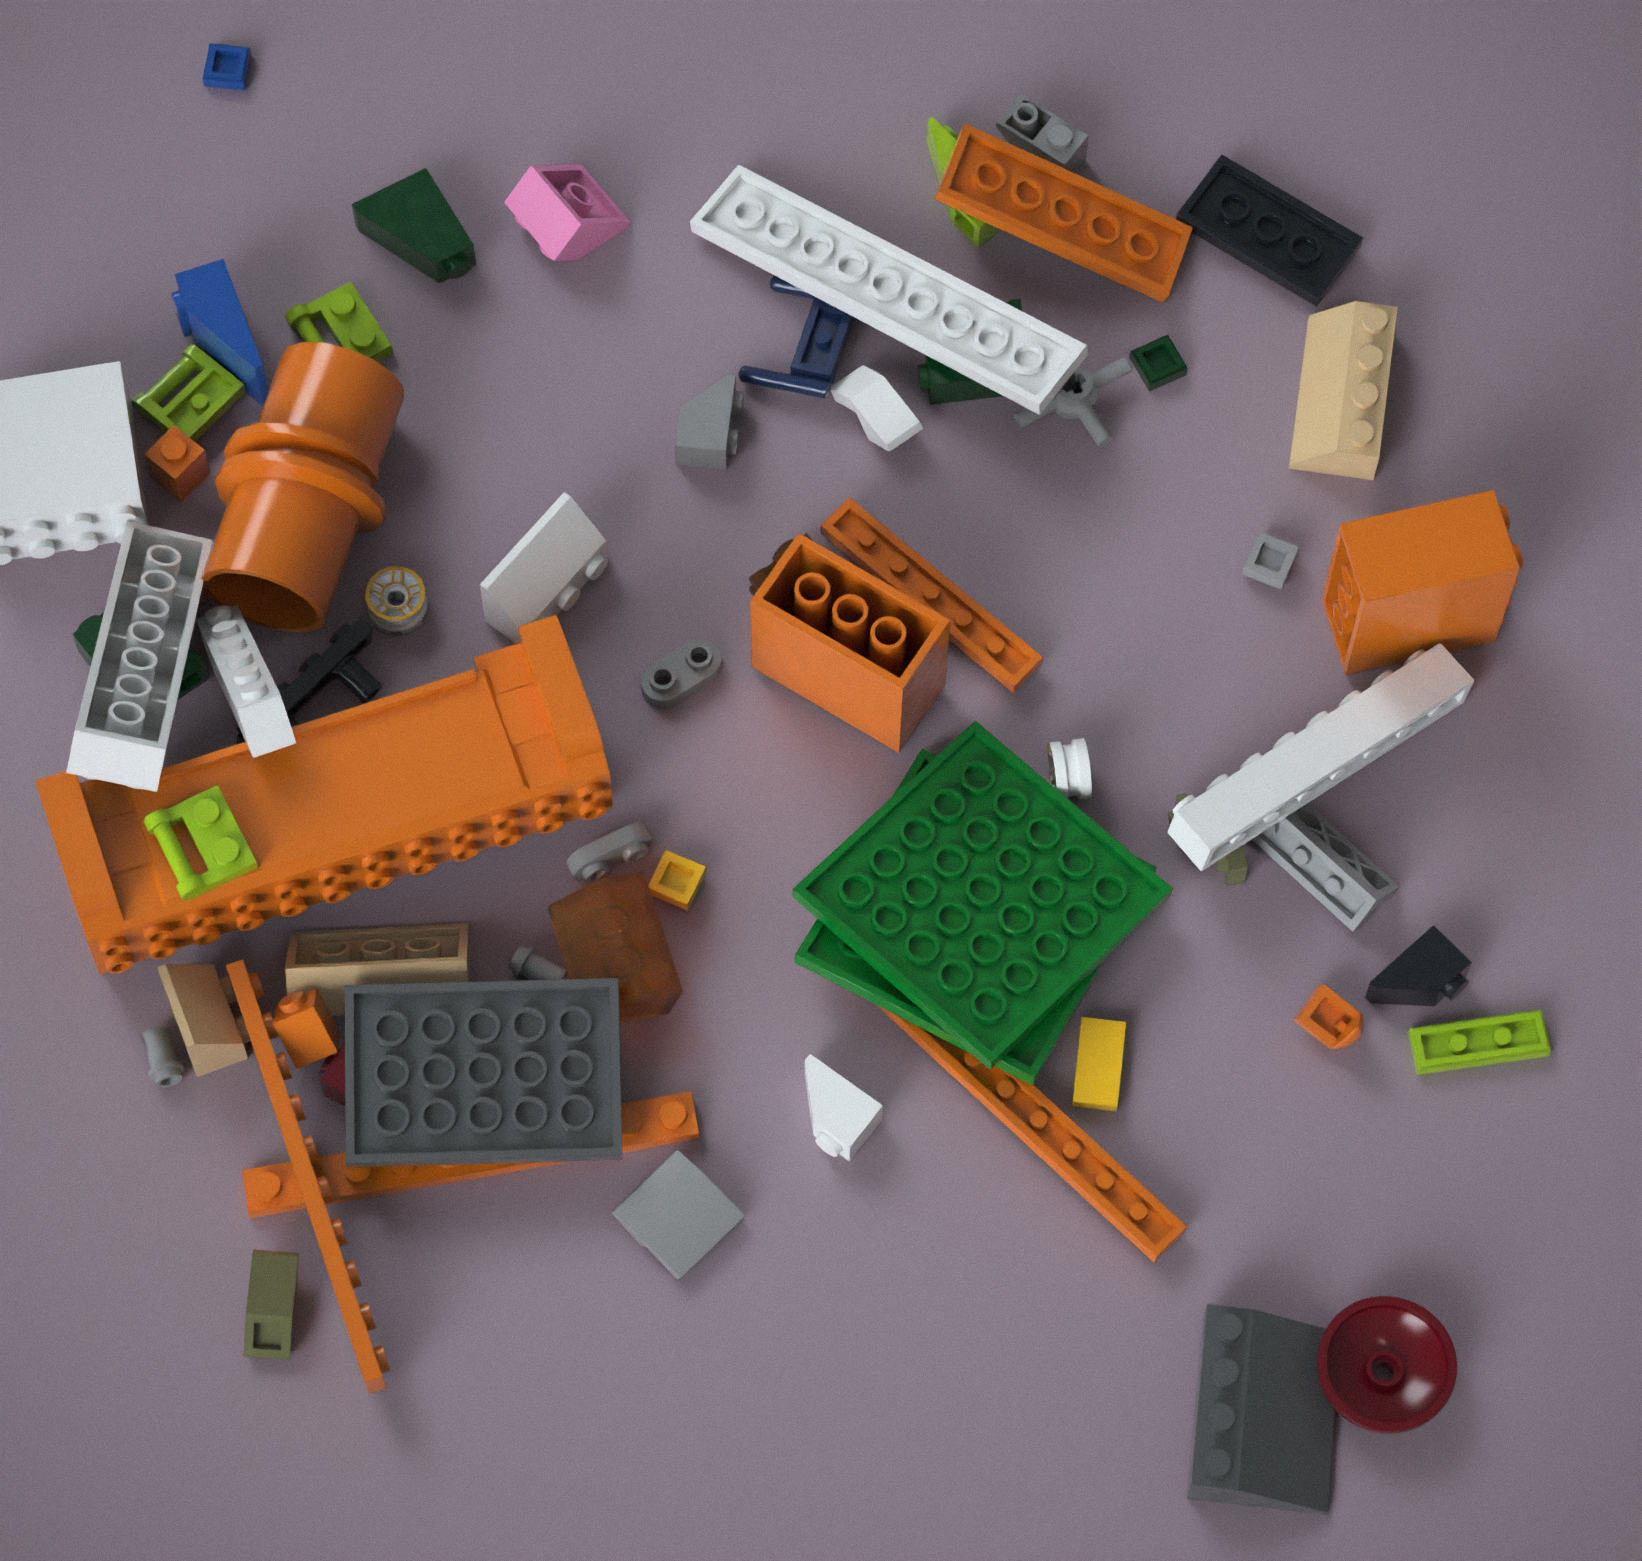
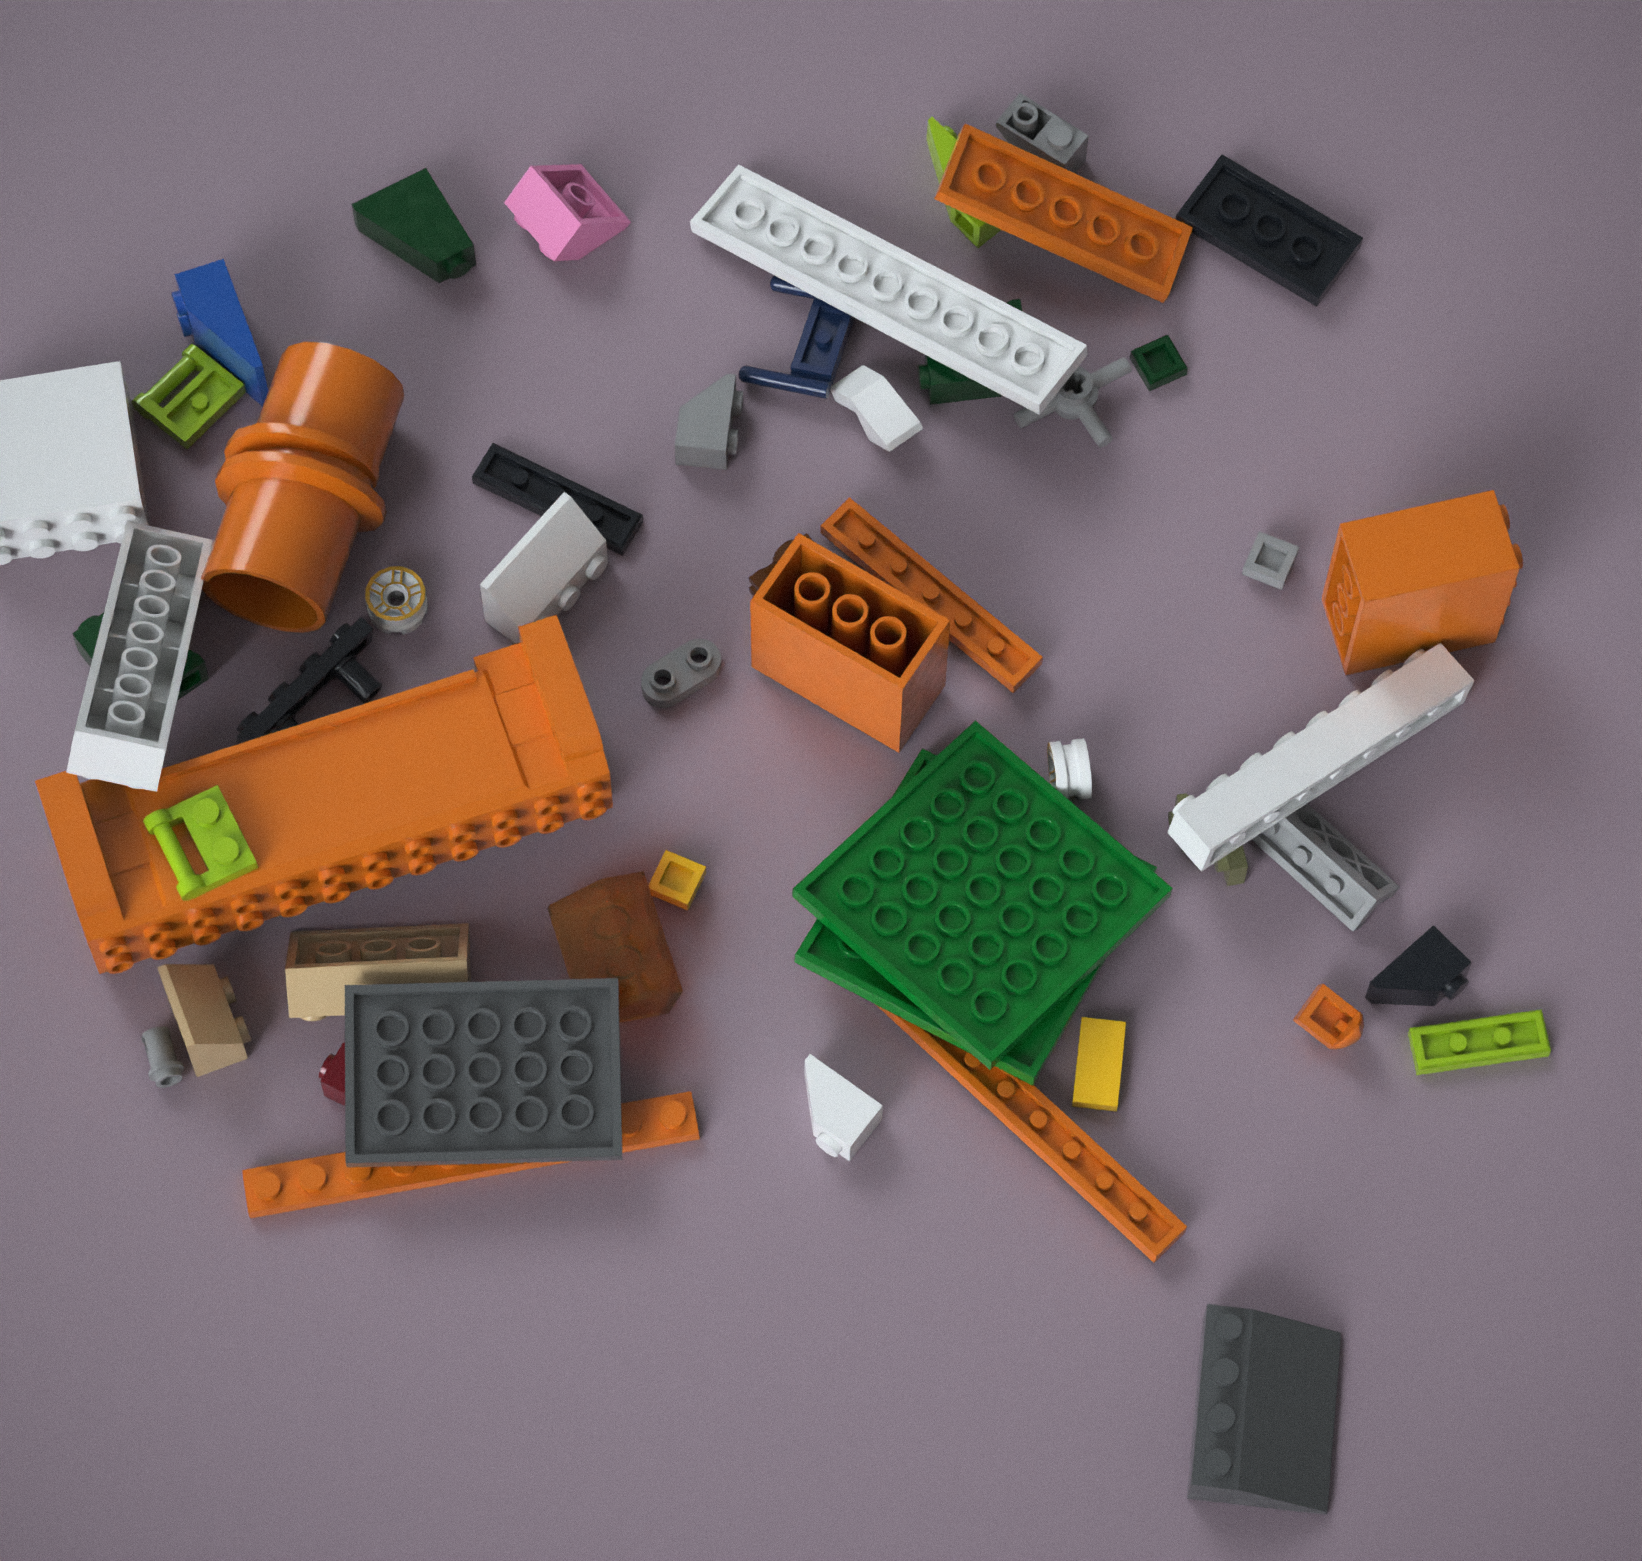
(177, 463): orange brick -> none
(227, 67): blue tile -> none
(245, 680): white brick -> none
(271, 1304): olive slope -> none
(306, 1027): orange brick -> none
(314, 1191): orange plate -> none
(346, 319): lime plate -> none
(535, 967): light grey pin -> none
(539, 488): none -> black tile
(598, 857): light grey plate -> none
(678, 1214): light grey slope -> none
(1344, 390): tan slope -> none
(1392, 1336): dark red dish -> none

